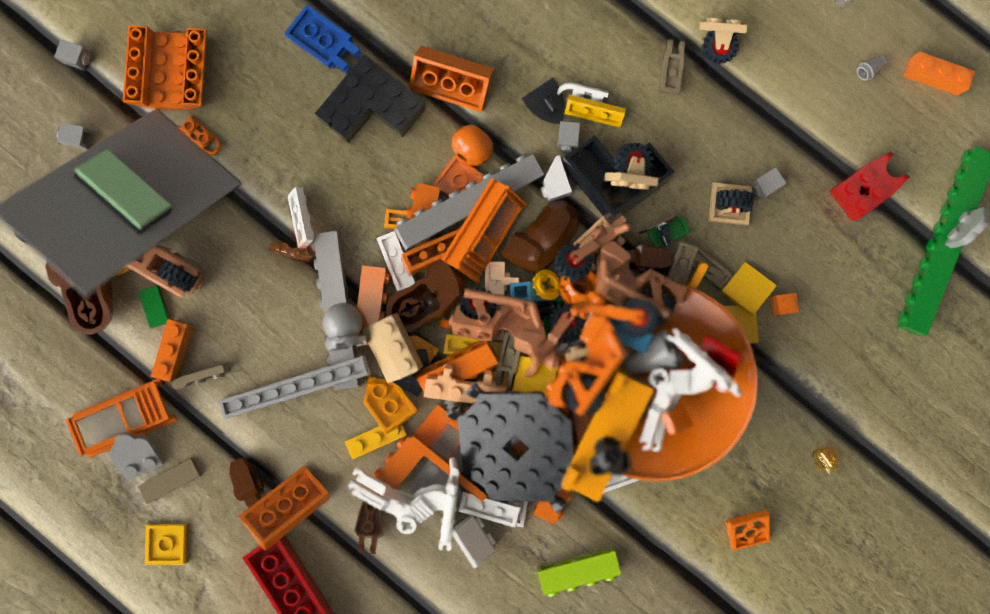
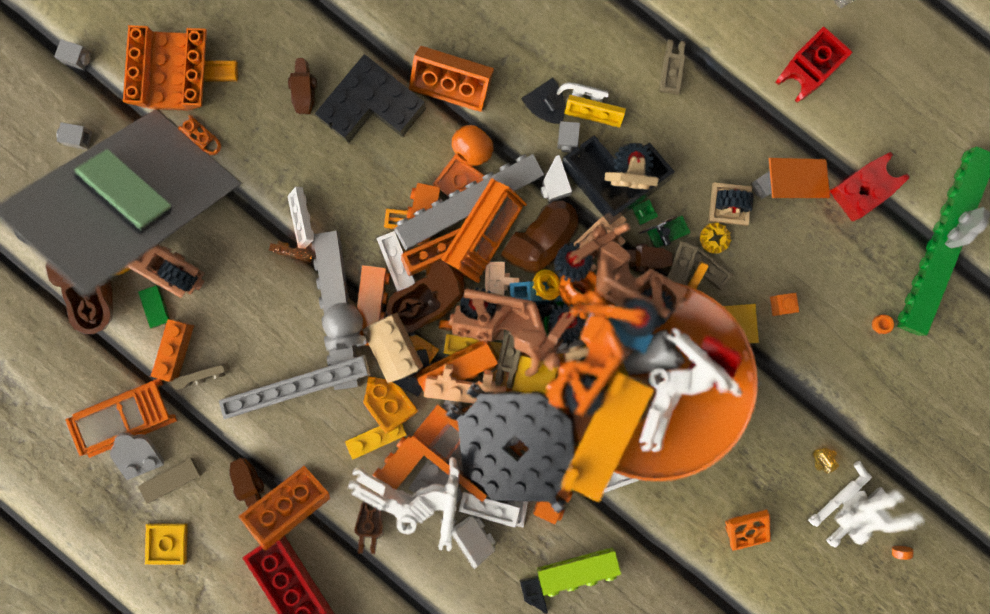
(221, 71): none -> light orange tile
(302, 87): none -> reddish brown hinge
(322, 39): blue tile -> none
(533, 593): none -> black tile
(610, 458): black tile -> none
(644, 212): none -> green tile
(677, 420): orange tile -> none
(712, 246): none -> yellow gear
(721, 41): plate -> none
(748, 288): yellow tile -> none
(799, 178): none -> orange piece
(811, 69): none -> red brick
(862, 512): none -> white piece
(870, 68): light grey cone -> none
(883, 324): none -> orange tile
(902, 552): none -> orange tile
(939, 73): orange brick -> none

